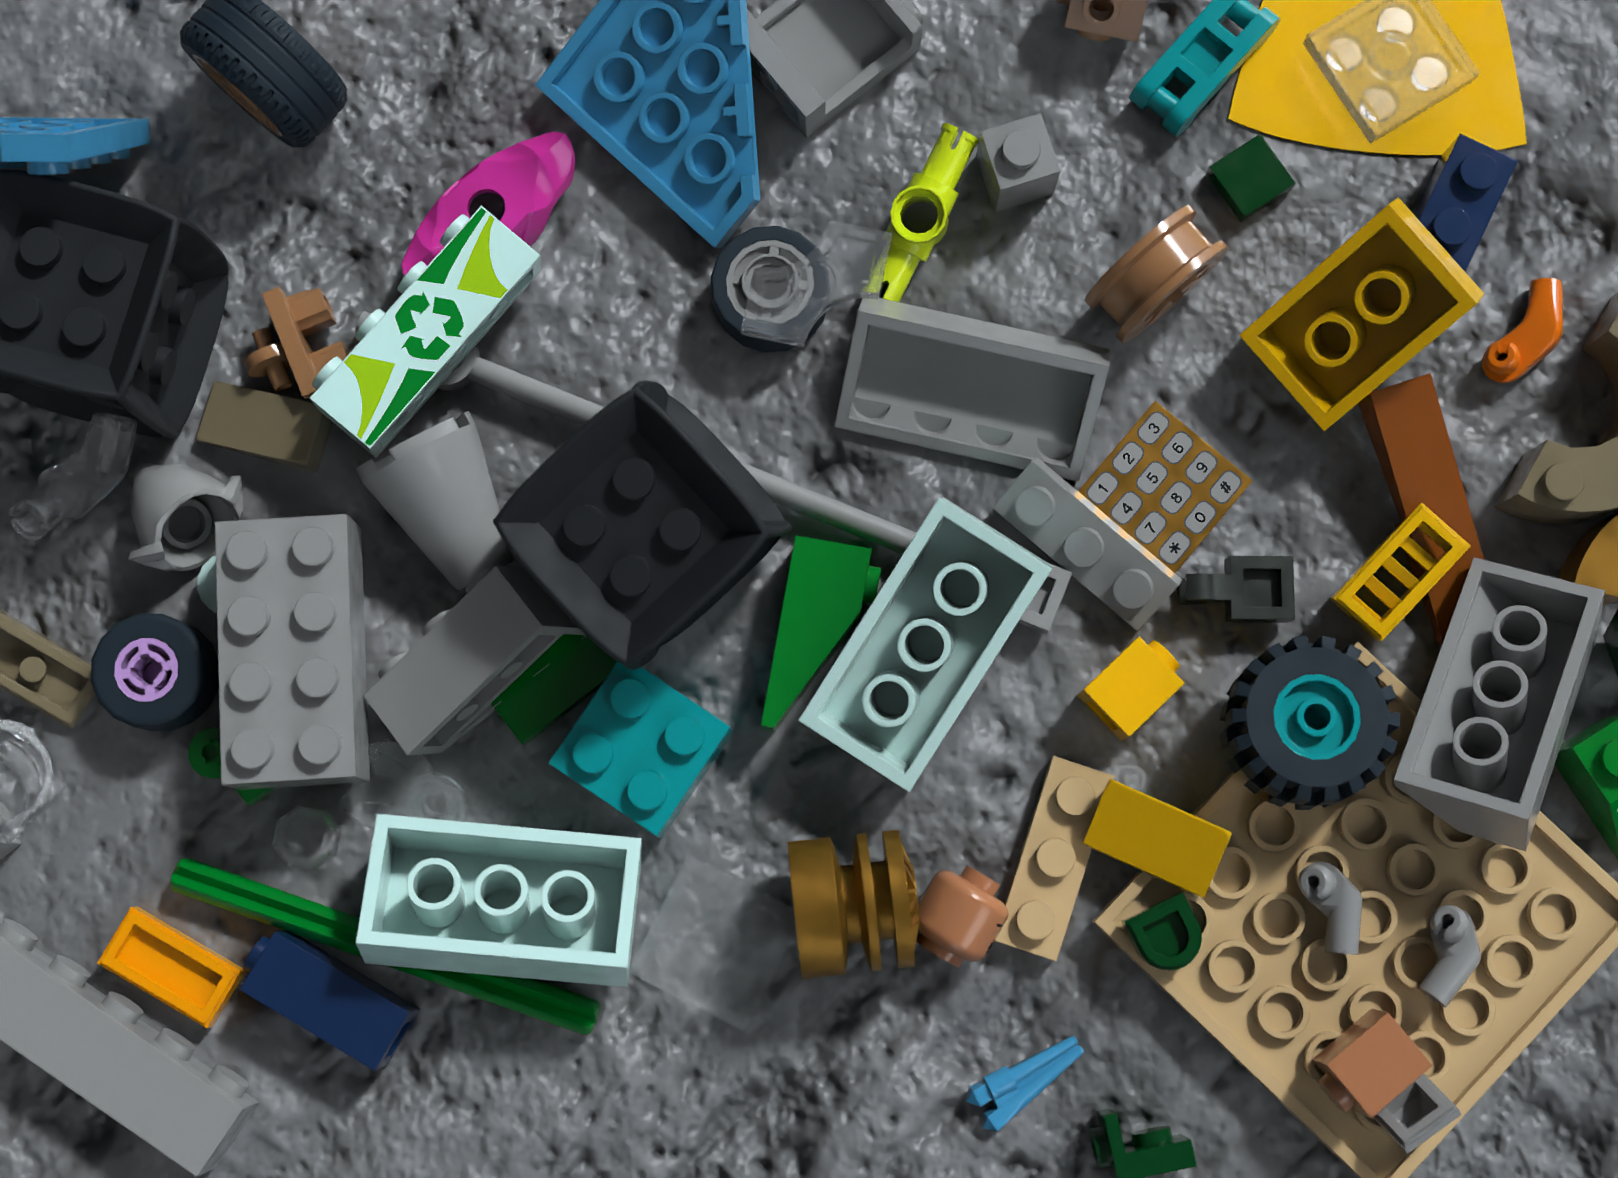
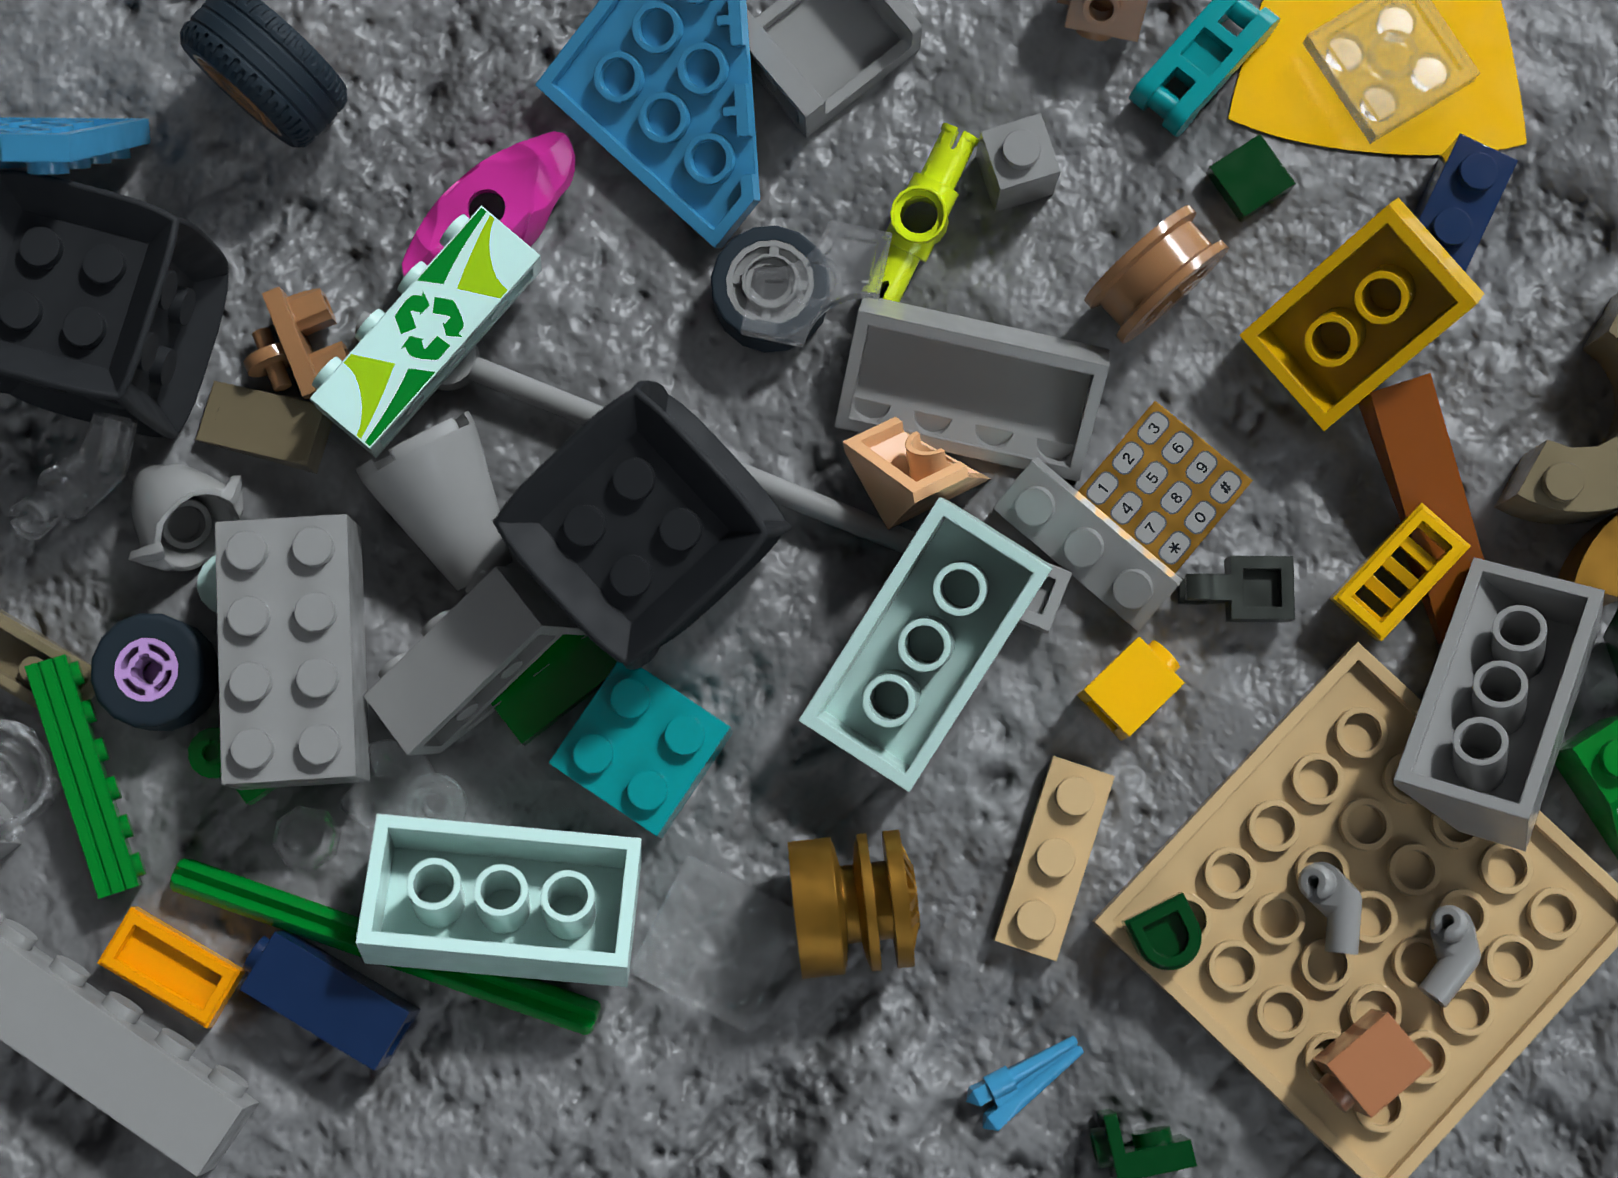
(84, 776): none -> green piece
(817, 614): green slope -> none
(905, 472): none -> light nougat slope
(960, 916): nougat head -> none
(1157, 838): yellow slope -> none
(1309, 723): black wheel -> none
(1417, 1114): light grey slope -> none
(1532, 338): orange arm -> none

